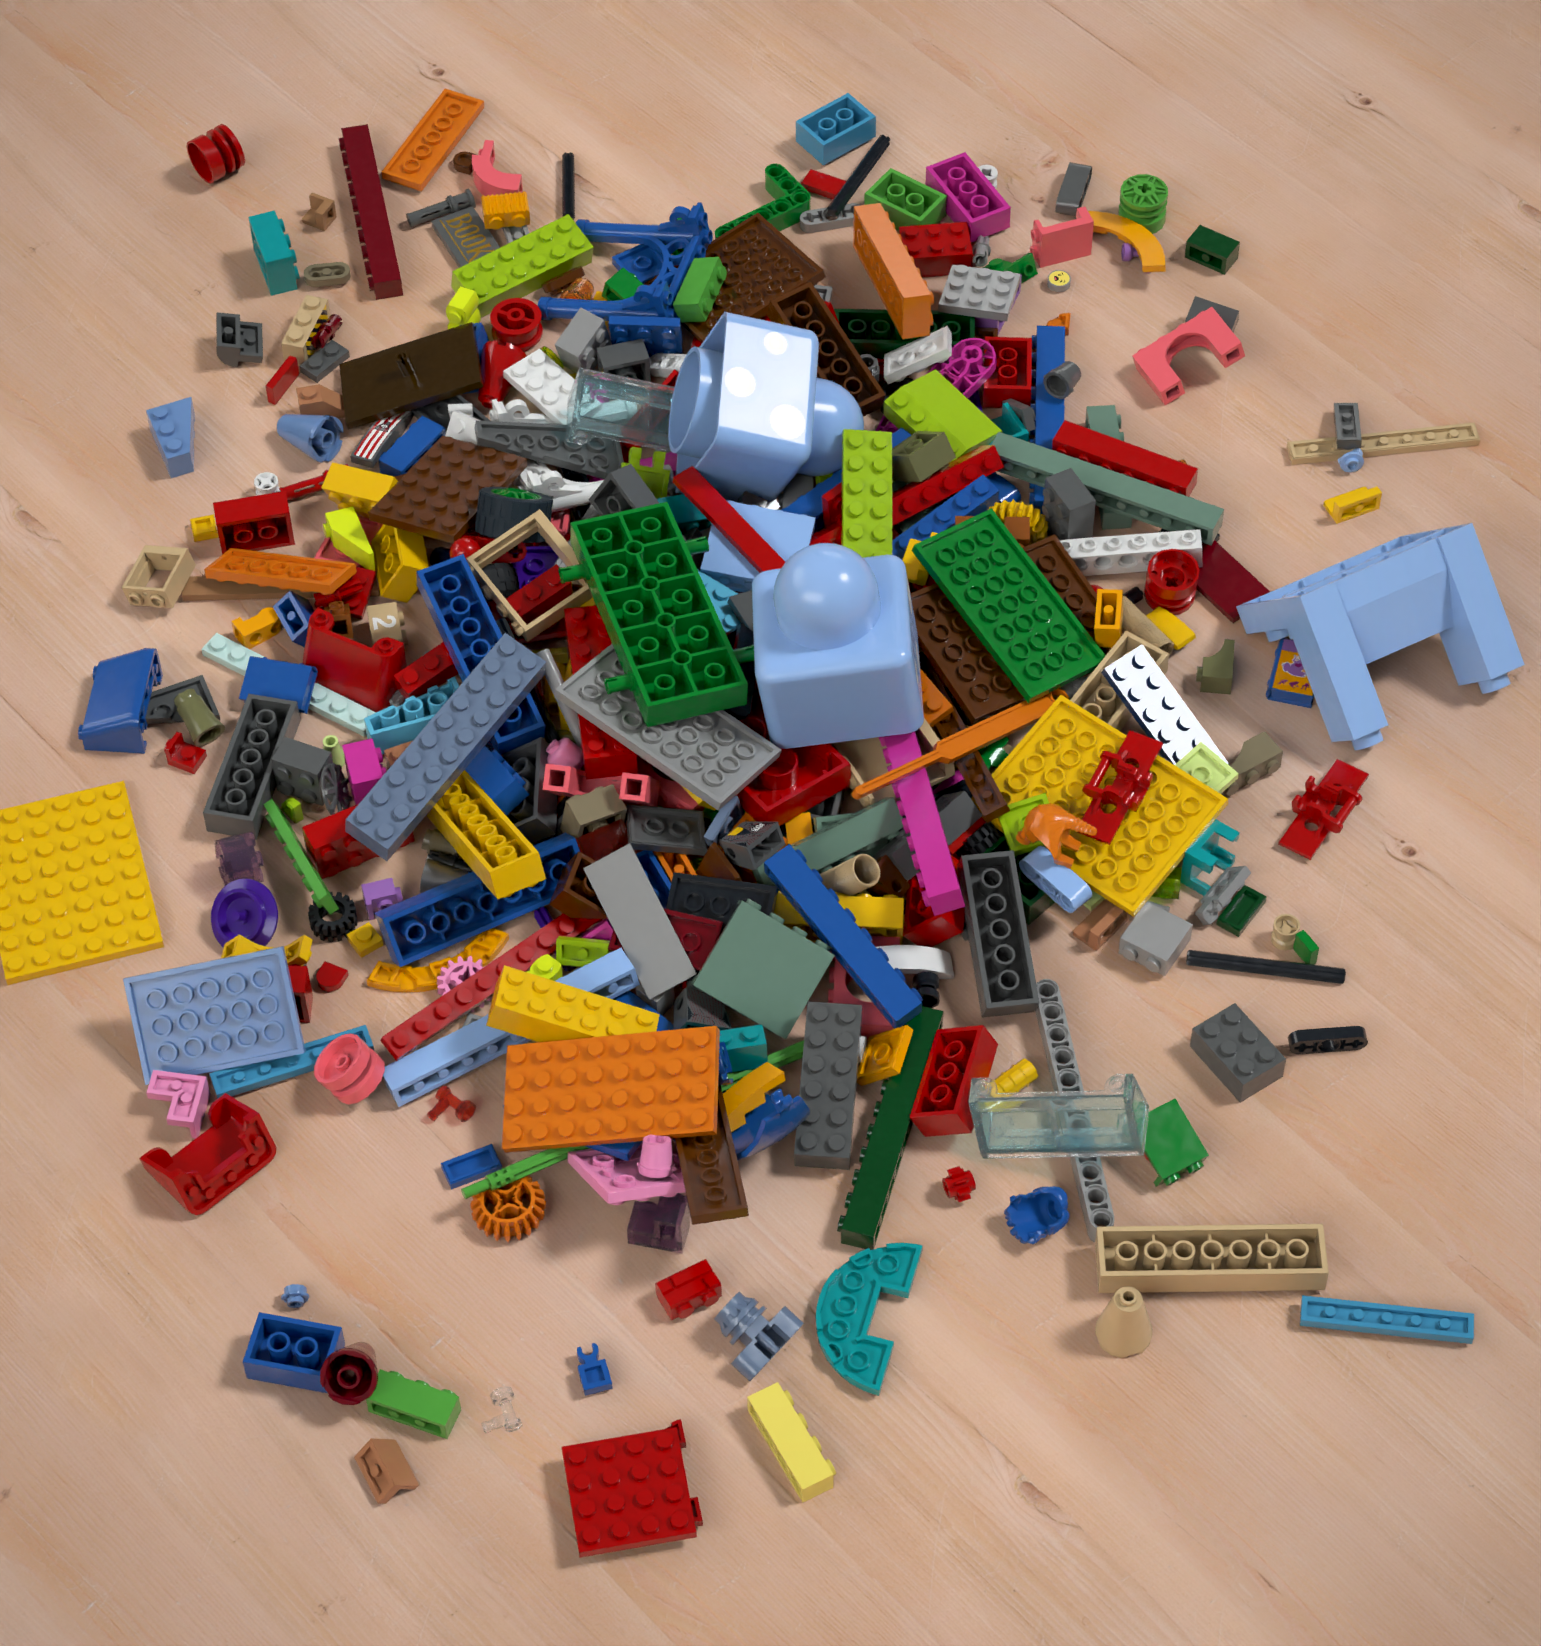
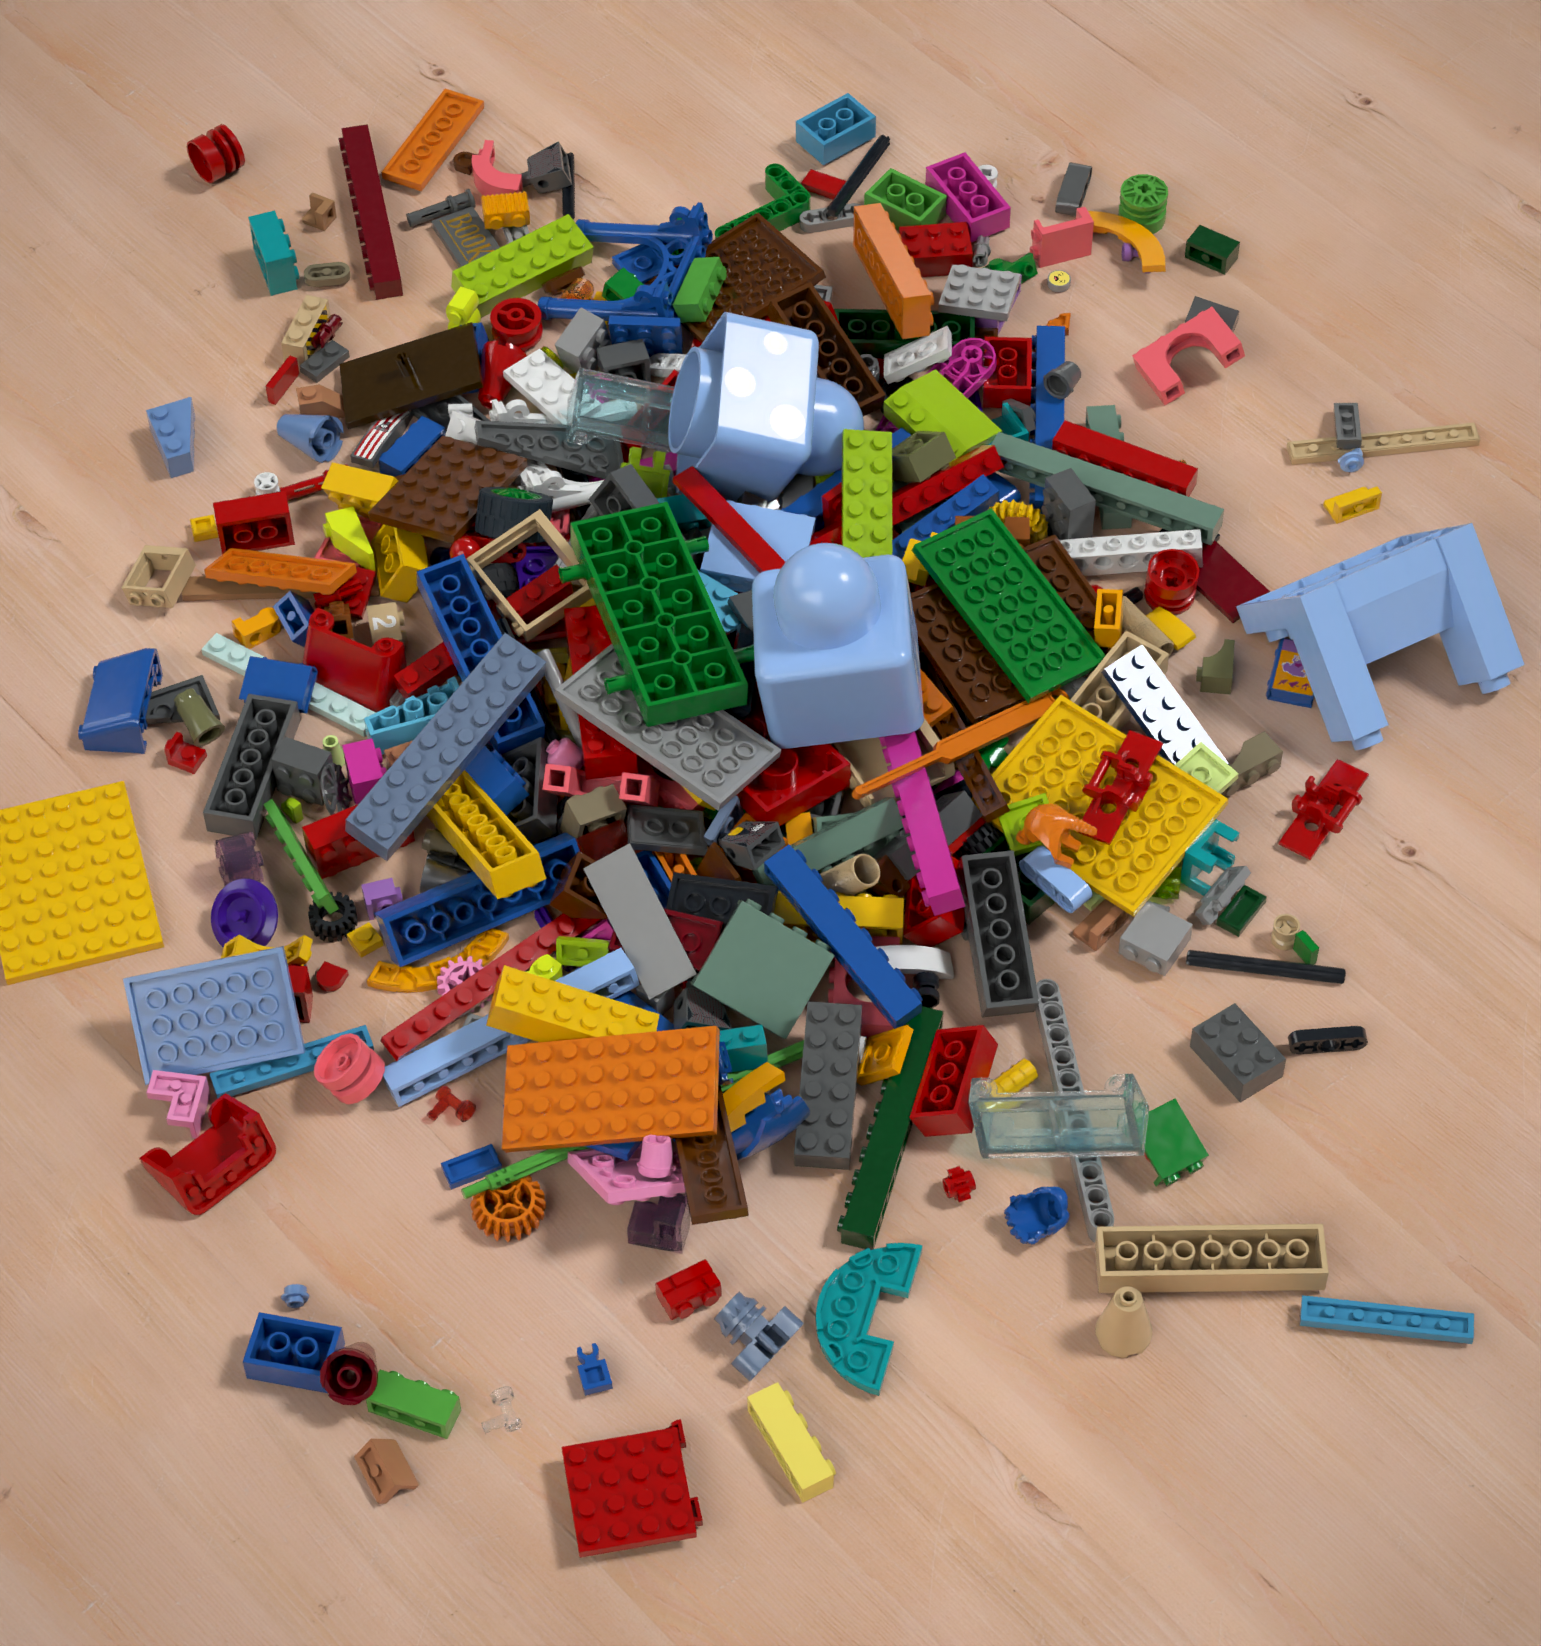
(238, 340): dark grey brick -> none
(548, 169): none -> dark grey torso

